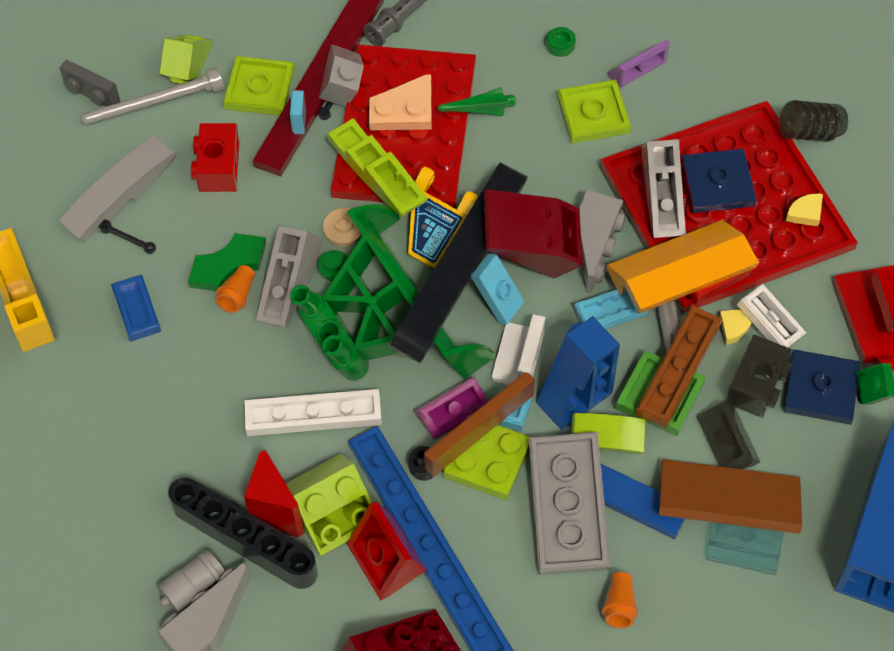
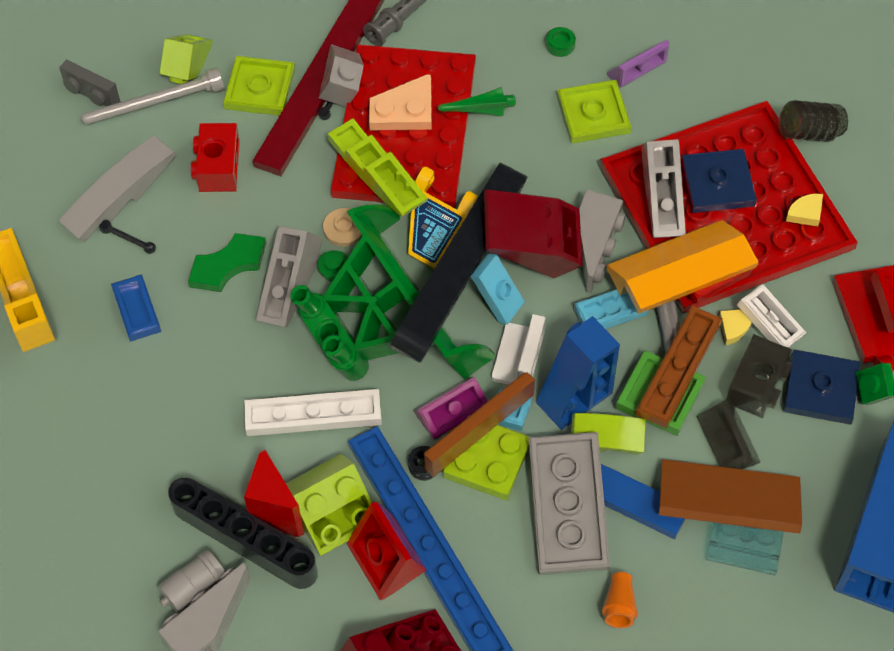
(235, 290): orange cone -> none
(298, 112): medium azure tile -> none

